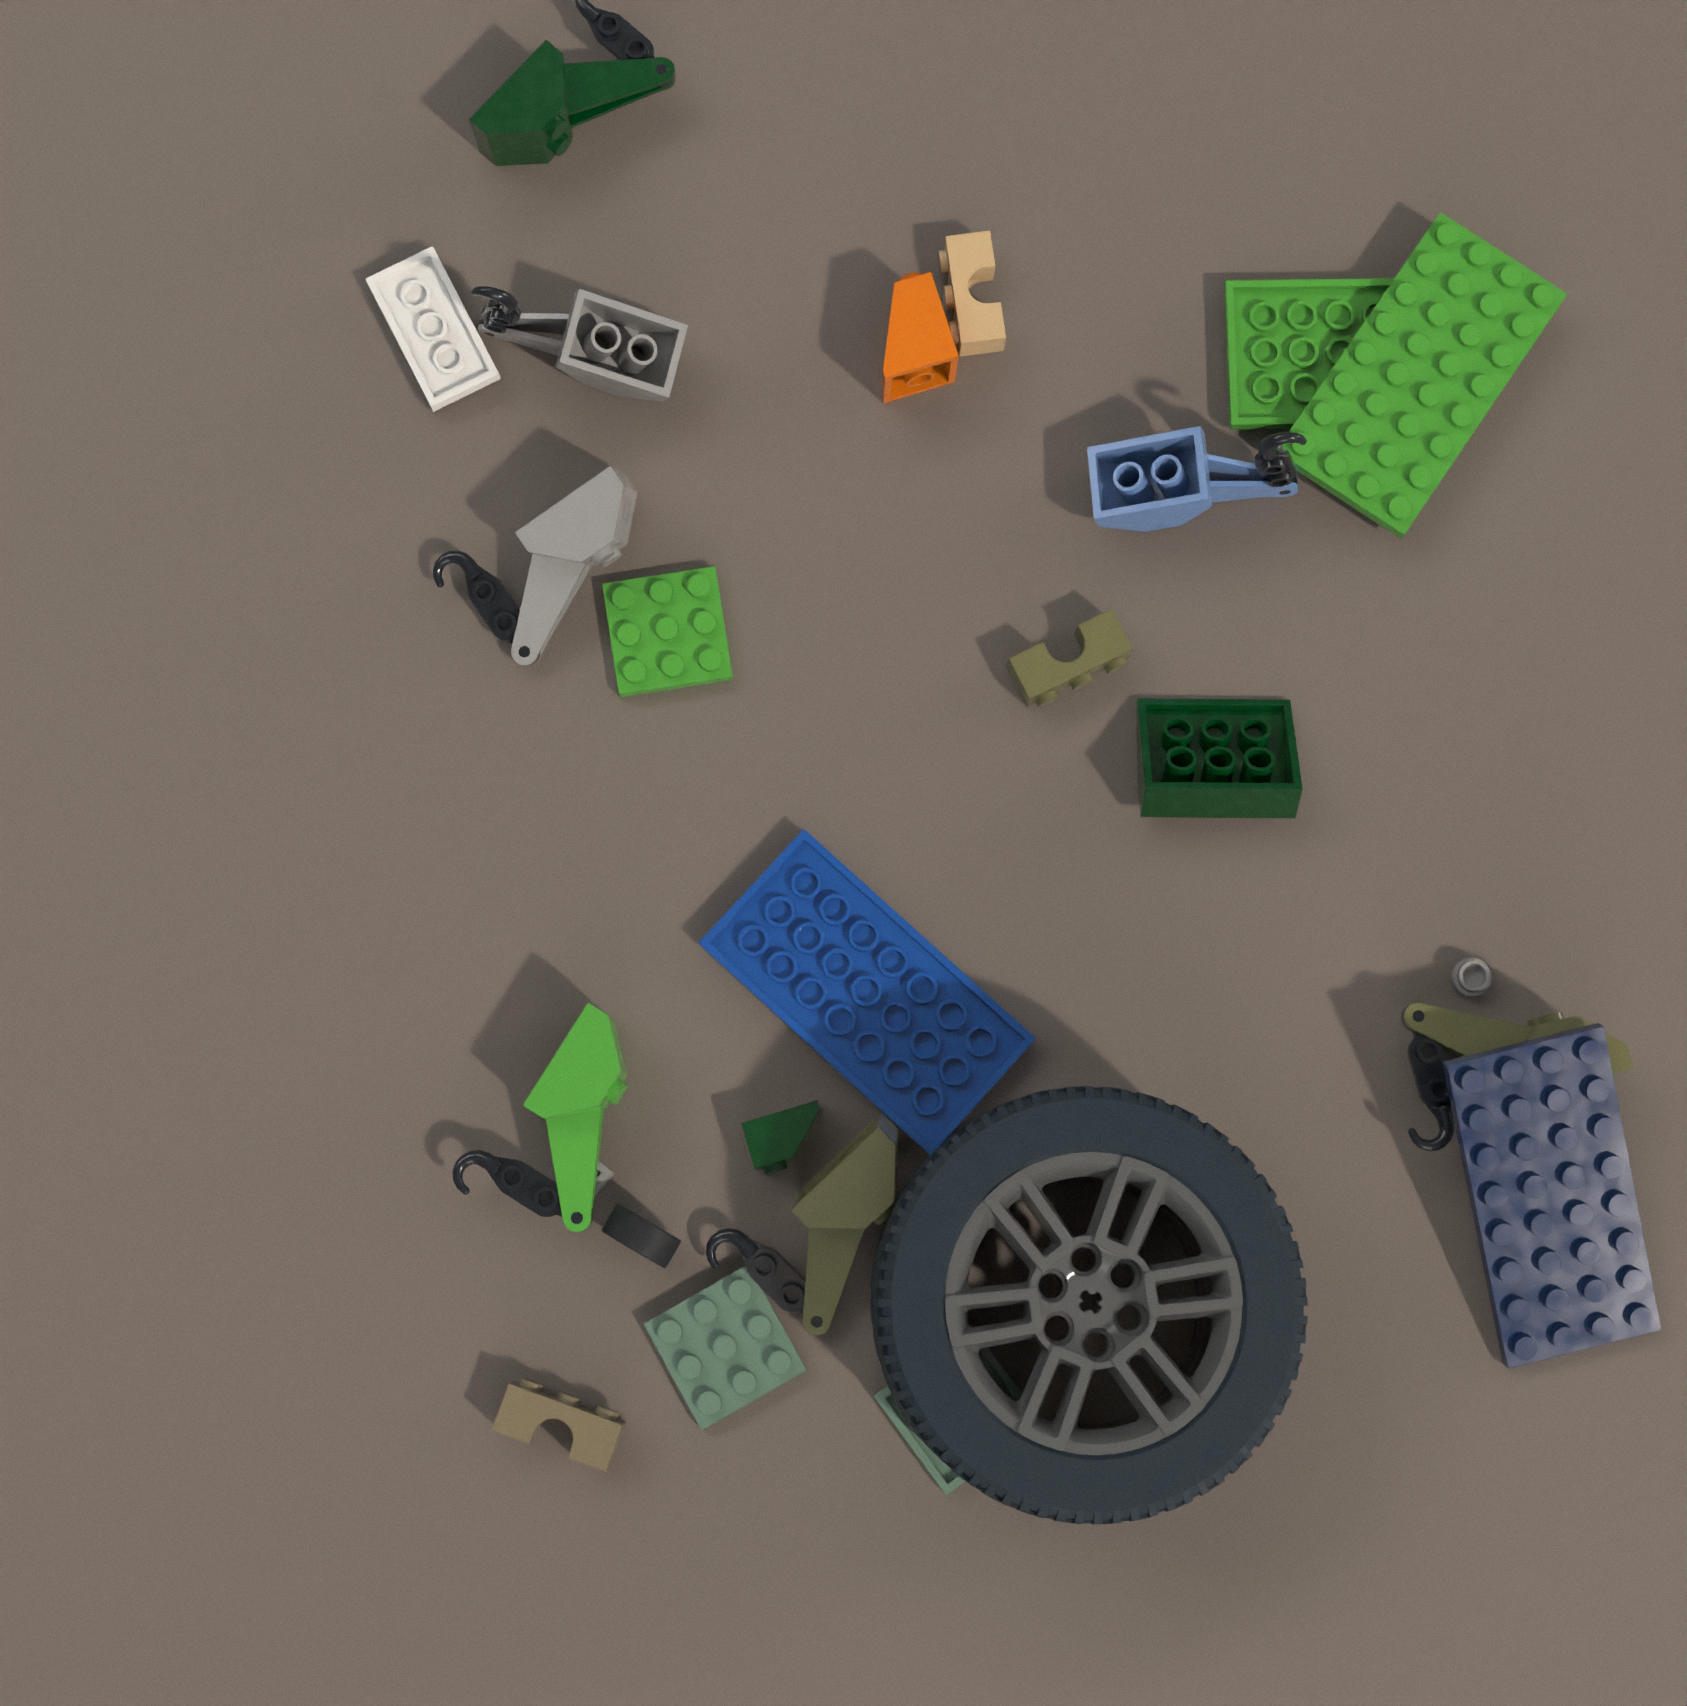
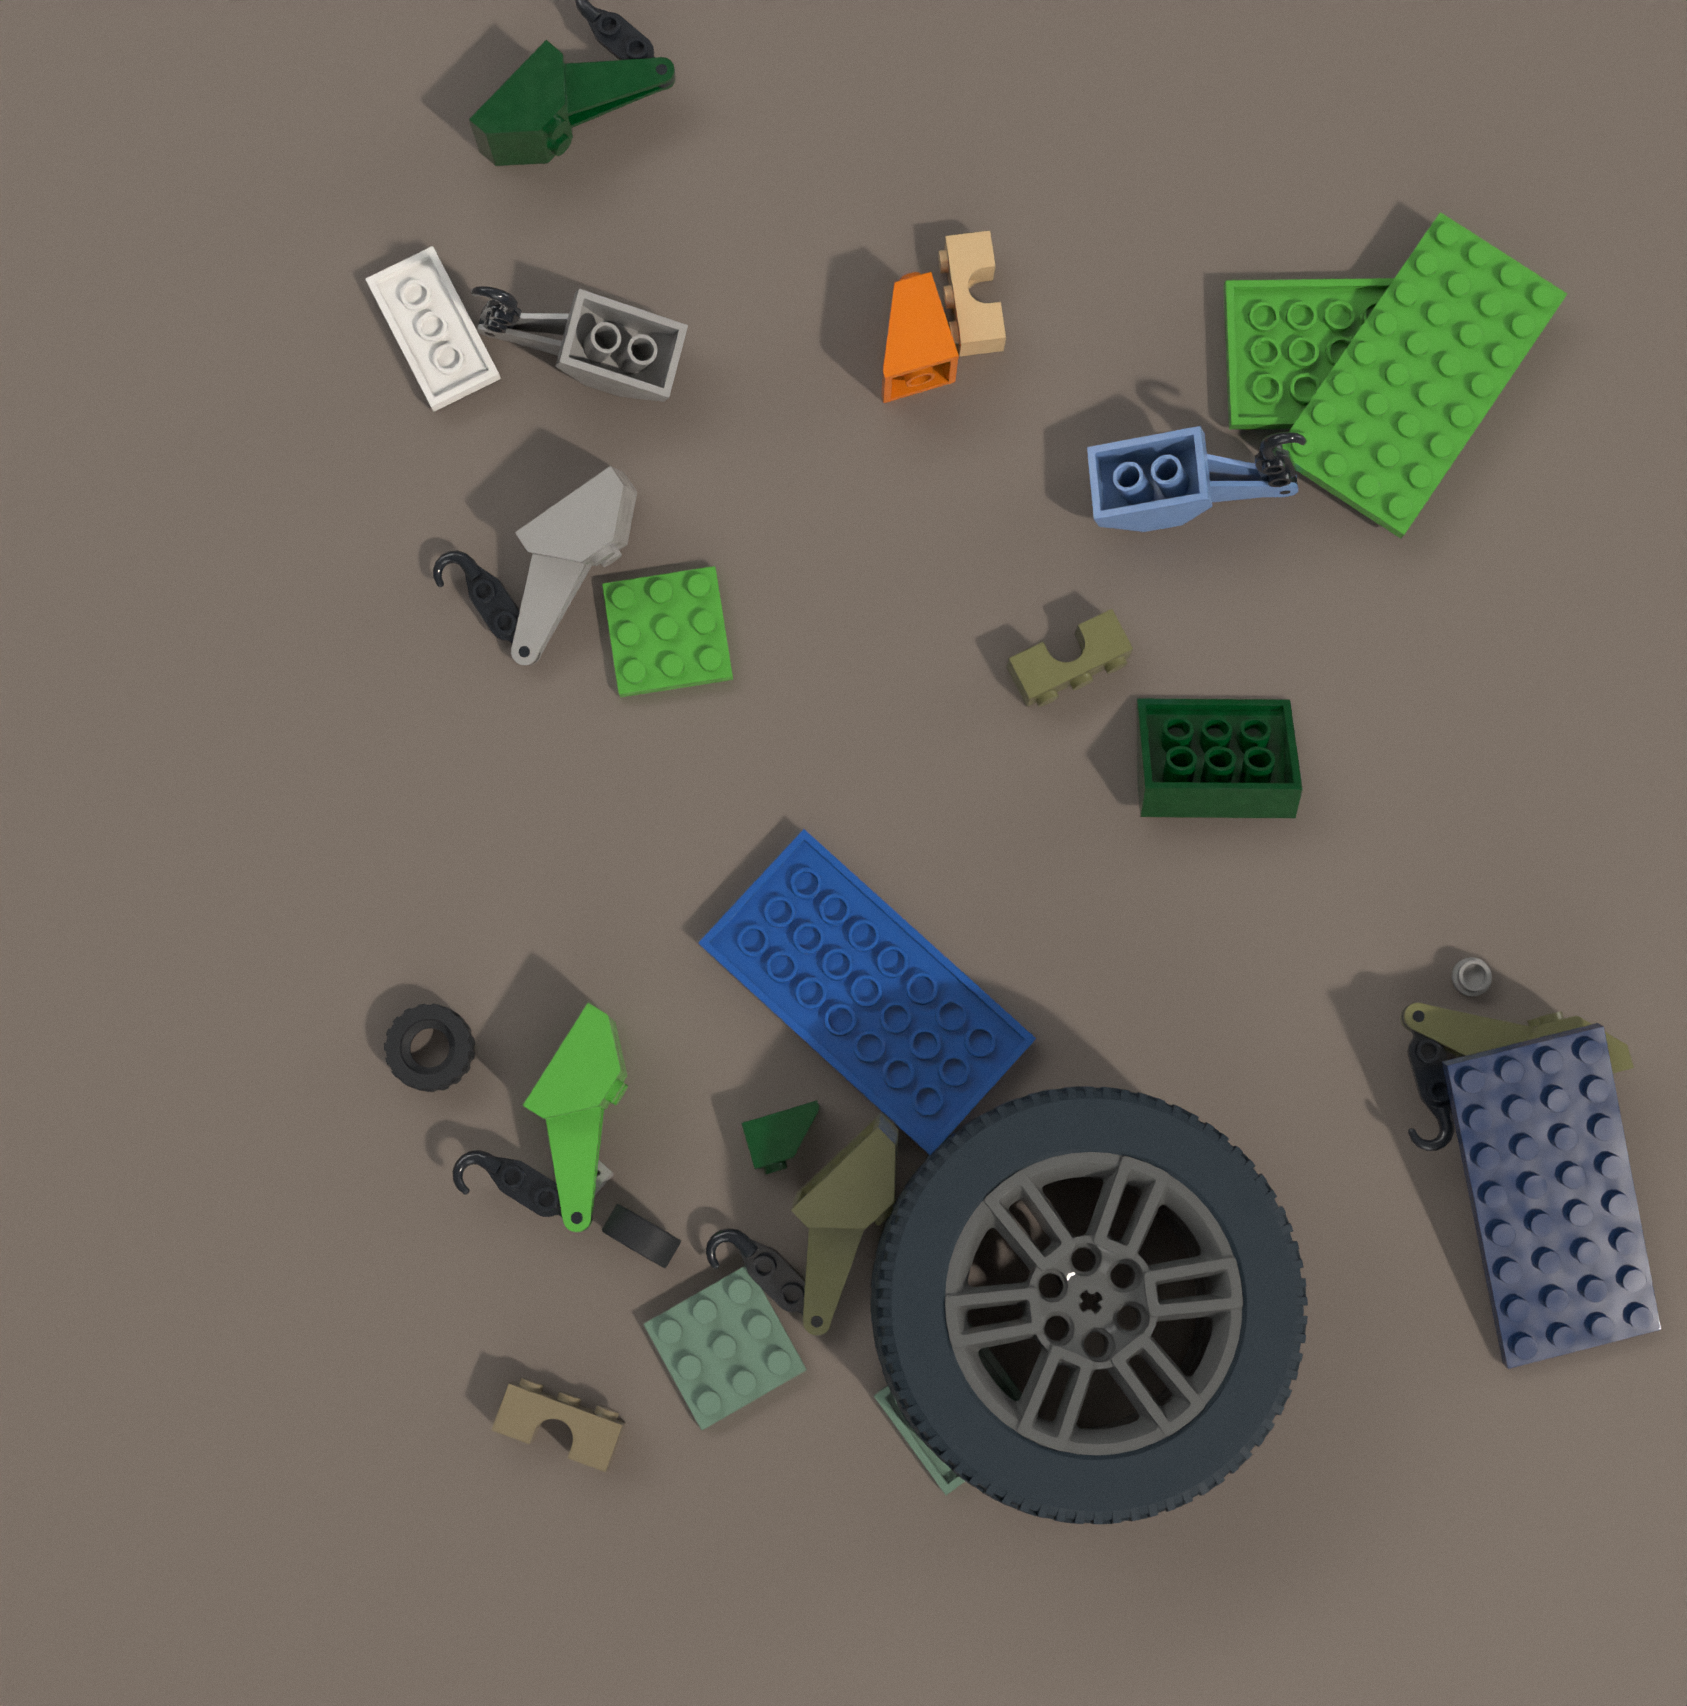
(399, 1047): none -> black tyre

